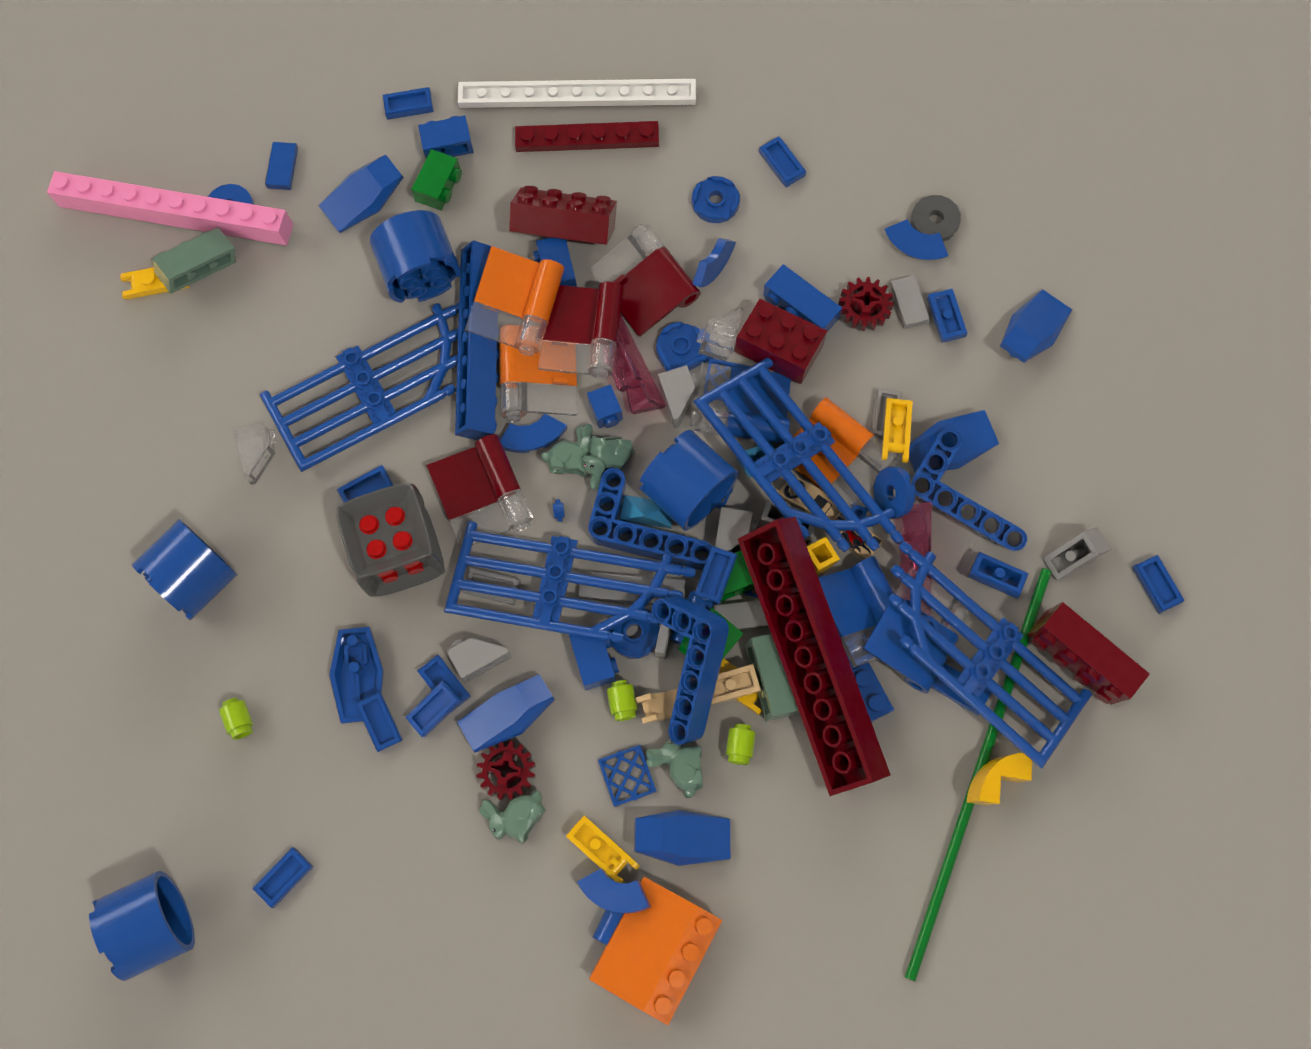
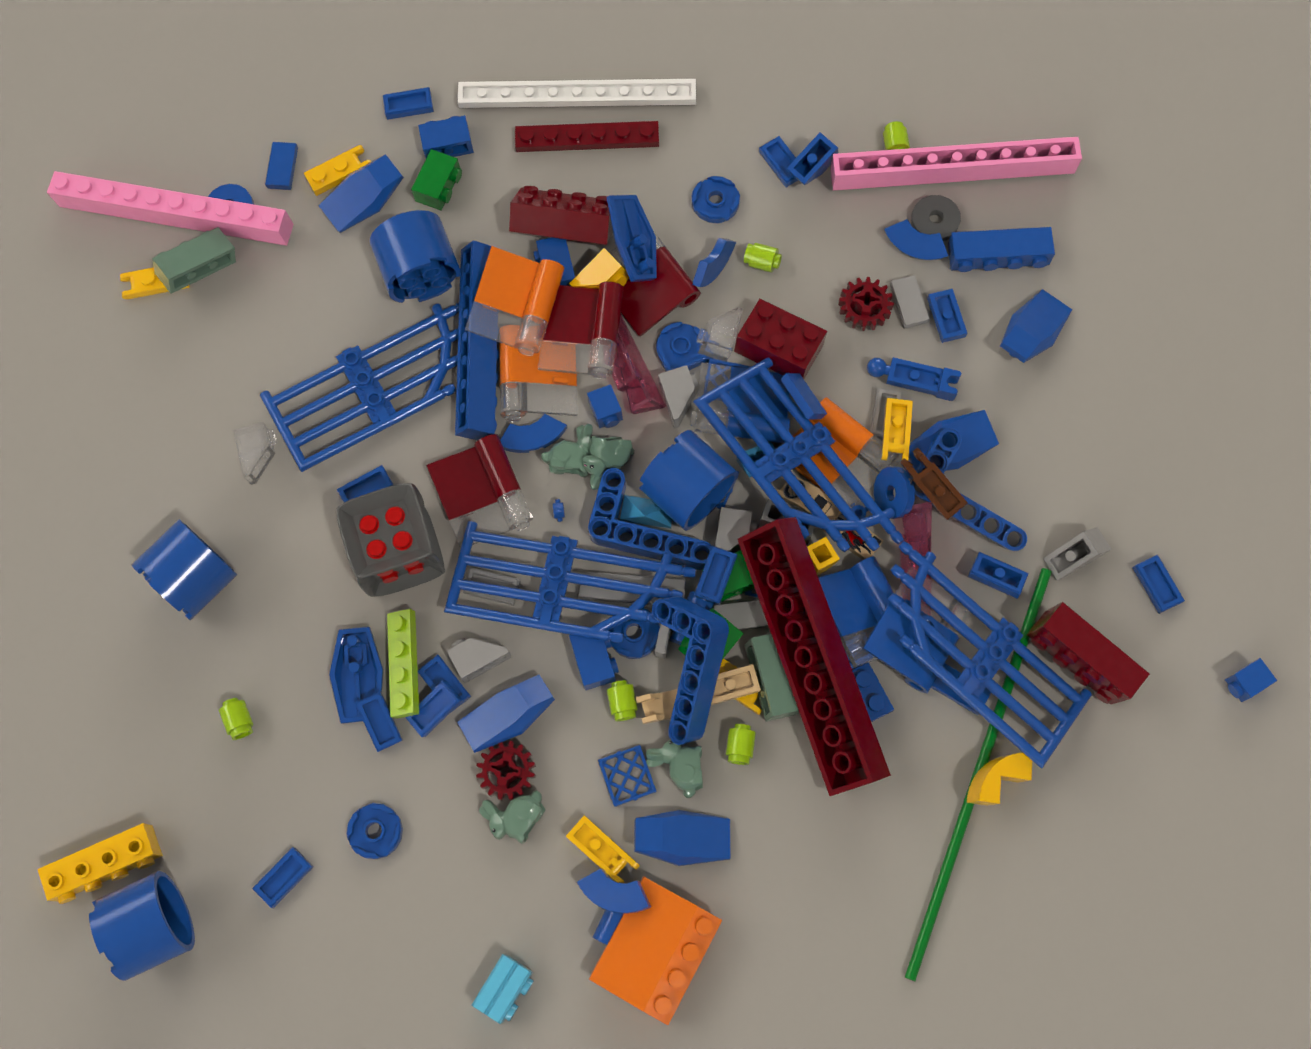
(99, 863): none -> yellow brick
(335, 170): none -> yellow hinge
(358, 831): none -> blue tile
(403, 664): none -> lime plate
(502, 989): none -> medium azure brick
(601, 269): none -> yellow slope
(633, 237): none -> blue piece
(762, 257): none -> lime brick
(800, 298): blue brick -> none
(803, 396): none -> blue tile
(813, 159): none -> blue slope
(895, 136): none -> lime brick
(917, 377): none -> blue plate
(935, 486): none -> reddish brown hinge
(955, 163): none -> bright pink brick
(1001, 249): none -> blue brick
(1250, 680): none -> blue brick

